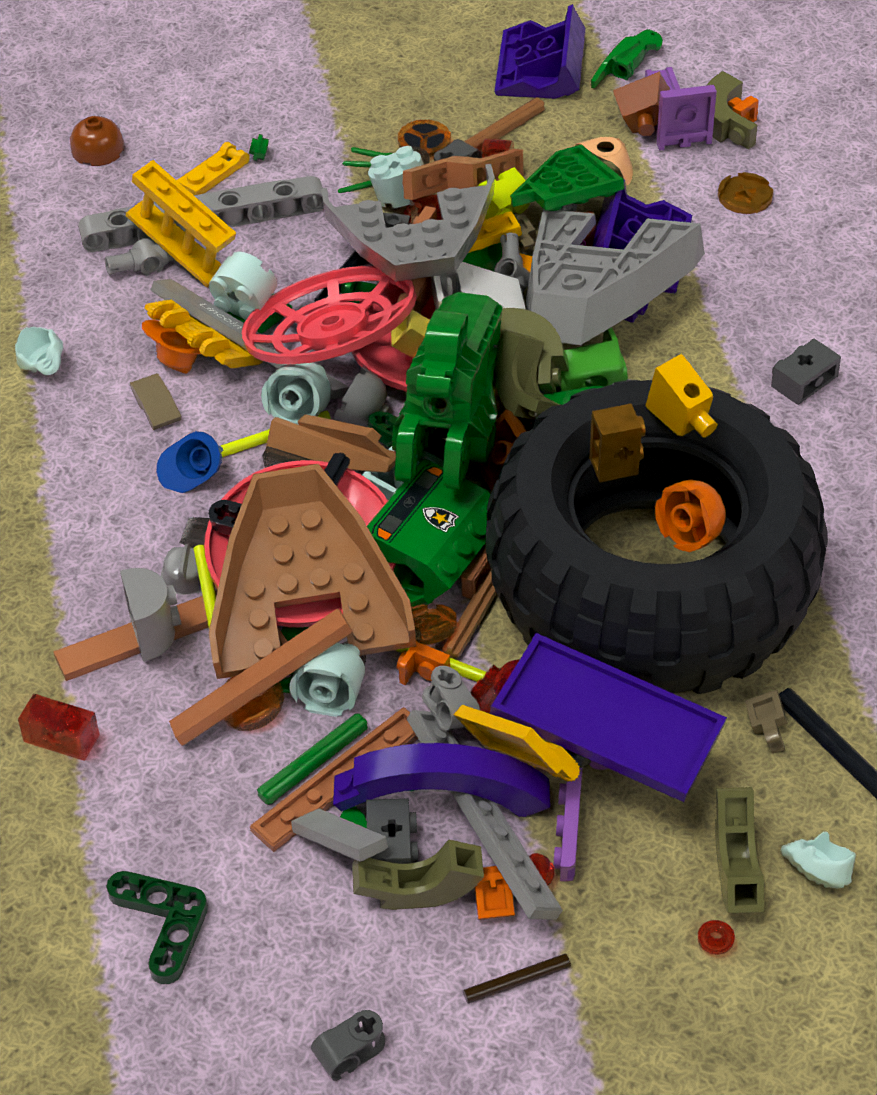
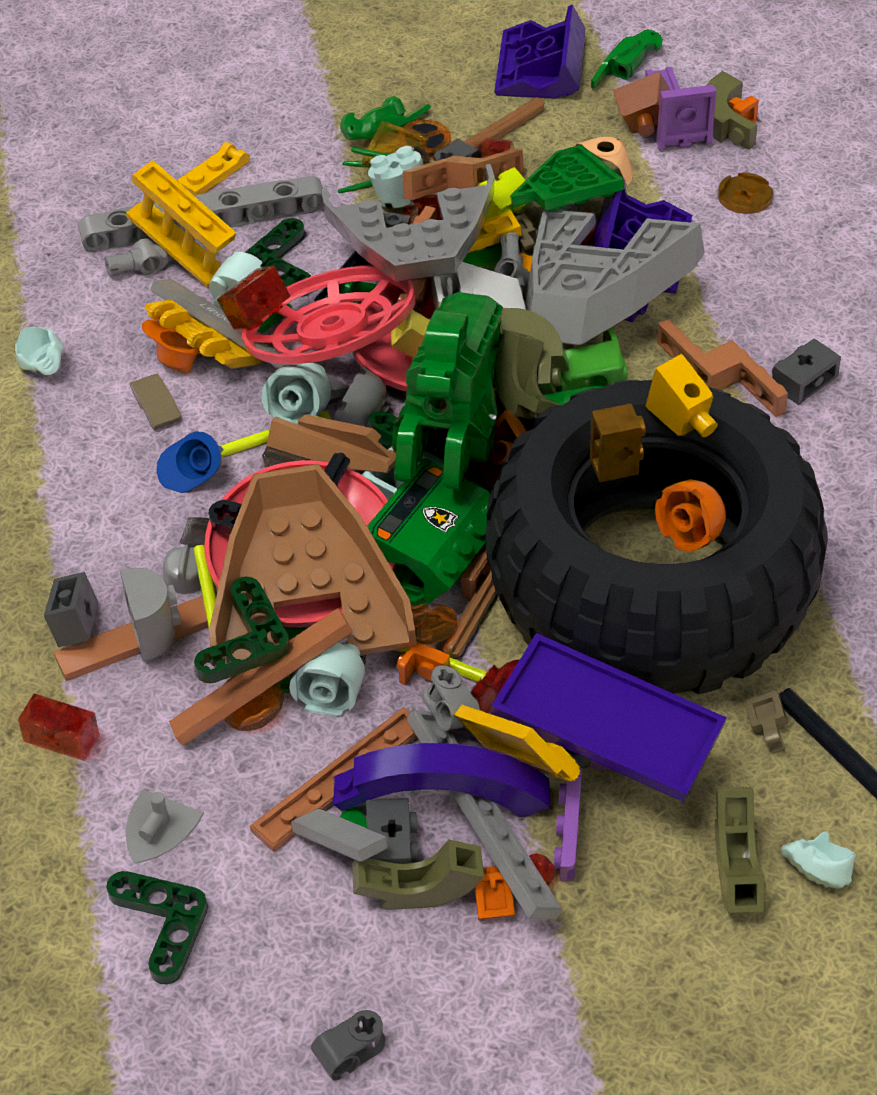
(71, 609): none -> dark grey brick
(96, 141): dark orange cylinder -> none
(157, 825): none -> light grey shield
(254, 298): none -> clear red brick
(254, 641): none -> dark green beam
(259, 147): green plate -> none
(287, 241): none -> dark green beam
(312, 759): green axle -> none
(367, 126): none -> green animal
(391, 138): none -> clear yellow tile
(516, 978): dark brown bar -> none
(716, 945): clear red plate -> none
(724, 367): none -> nougat bracket

